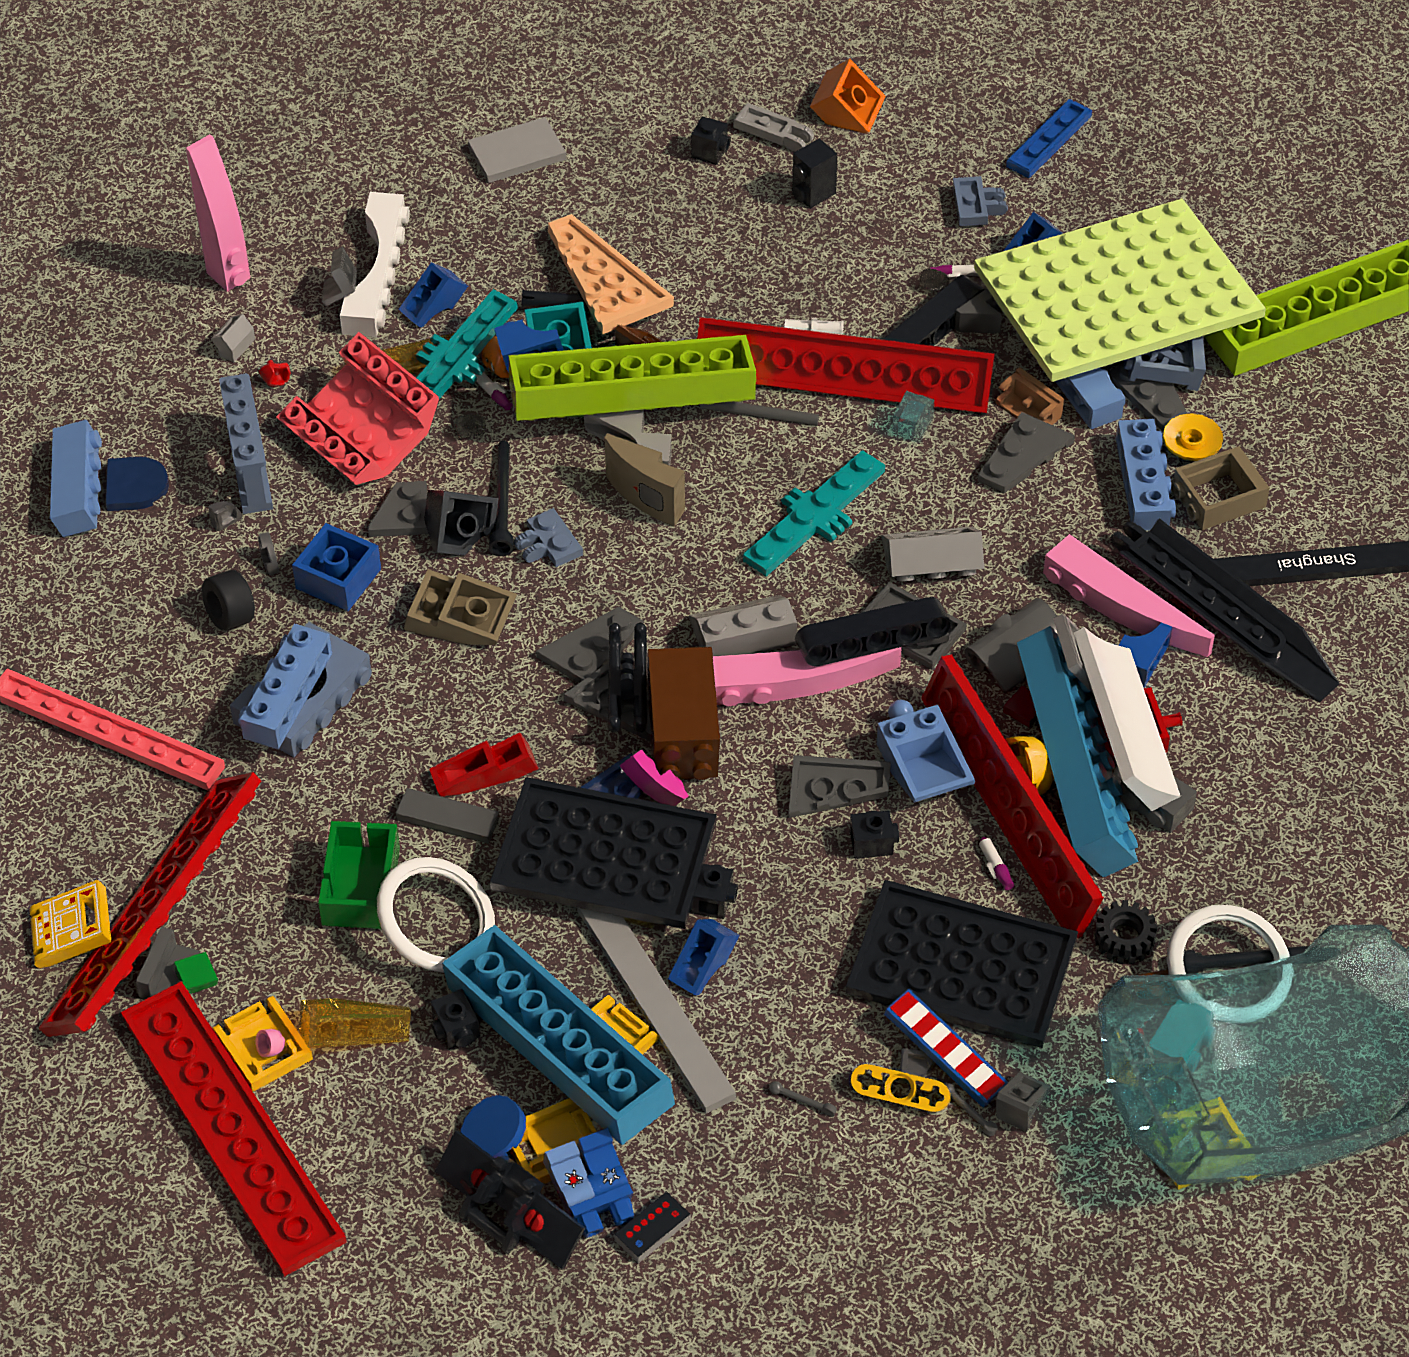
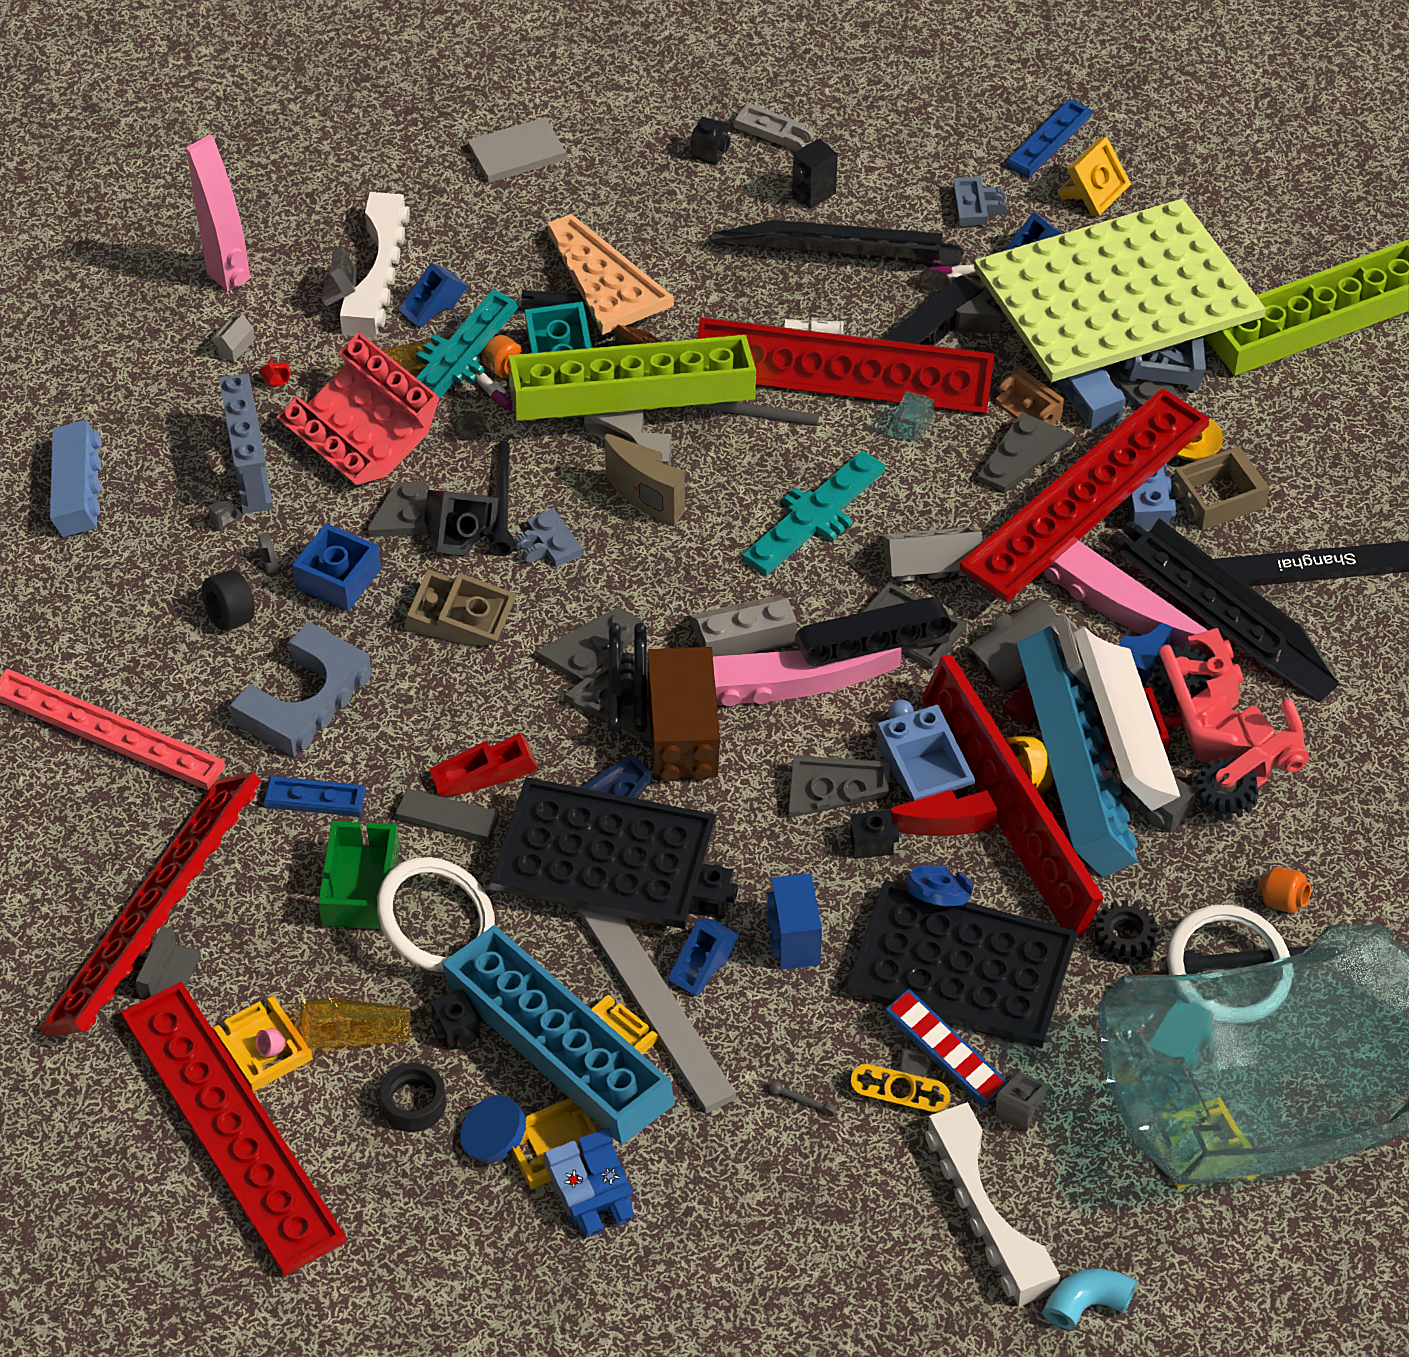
(61, 926): yellow container -> none
(134, 483): dark blue tile -> none
(196, 972): green tile -> none
(285, 686): medium blue brick -> none
(314, 796): none -> blue tile
(419, 1119): none -> black tyre
(515, 1190): black piece -> none
(518, 338): blue arch -> none
(652, 1227): black tile -> none
(663, 788): dark pink slope -> none
(794, 921): none -> blue brick
(845, 239): none -> black hinge
(848, 98): orange slope -> none
(938, 886): none -> blue tile
(946, 815): none -> red slope
(989, 1127): dark grey hinge -> none
(995, 864): piece -> none
(1024, 1264): none -> white arch
(1083, 495): none -> red plate
(1087, 1289): none -> medium azure cylinder
(1095, 178): none -> yellow bracket
(1237, 741): none -> coral piece
(1285, 889): none -> orange head

